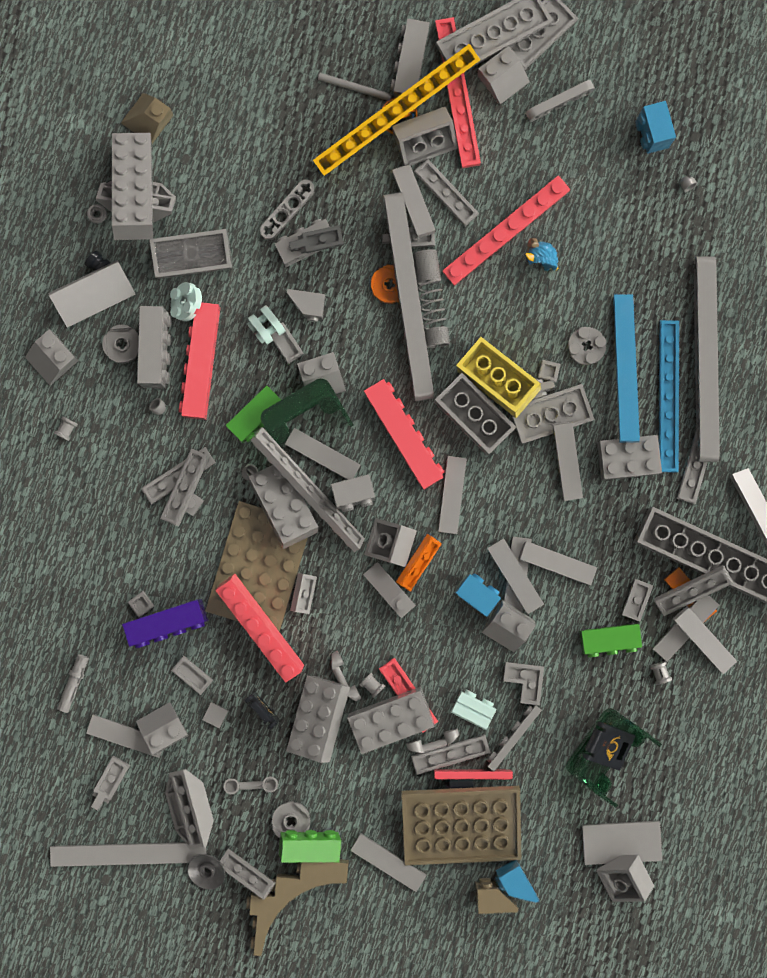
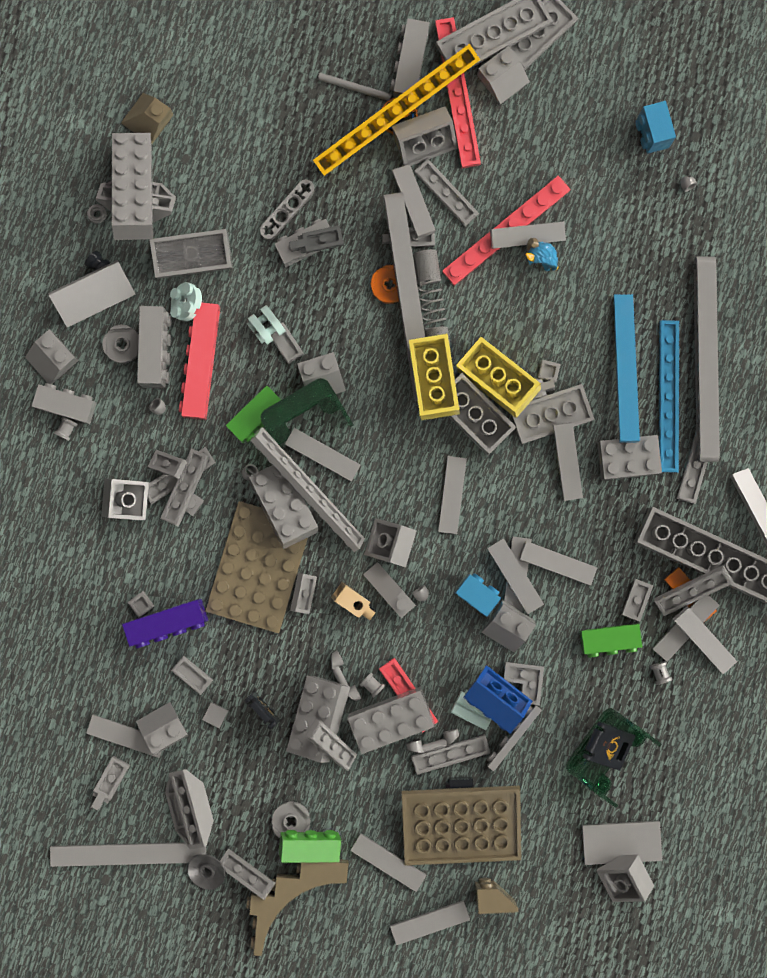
(64, 403): none -> light grey brick
(74, 679): light grey pin -> none
(124, 499): none -> light grey slope
(167, 464): none -> light grey plate
(232, 786): light grey bar -> none
(260, 628): coral brick -> none
(308, 303): light grey slope -> none
(331, 745): none -> light grey tile
(347, 597): none -> tan torso
(353, 492): light grey brick -> none
(403, 434): coral brick -> none
(418, 562): orange tile -> none
(422, 594): none -> light grey hinge
(429, 922): none -> light grey tile
(434, 377): none -> light yellow brick
(473, 774): coral tile -> none
(498, 699): none -> blue slope
(515, 882): dark azure slope -> none
(521, 234): none -> light grey tile
(560, 100): light grey beam -> none
(596, 341): light grey plate -> none

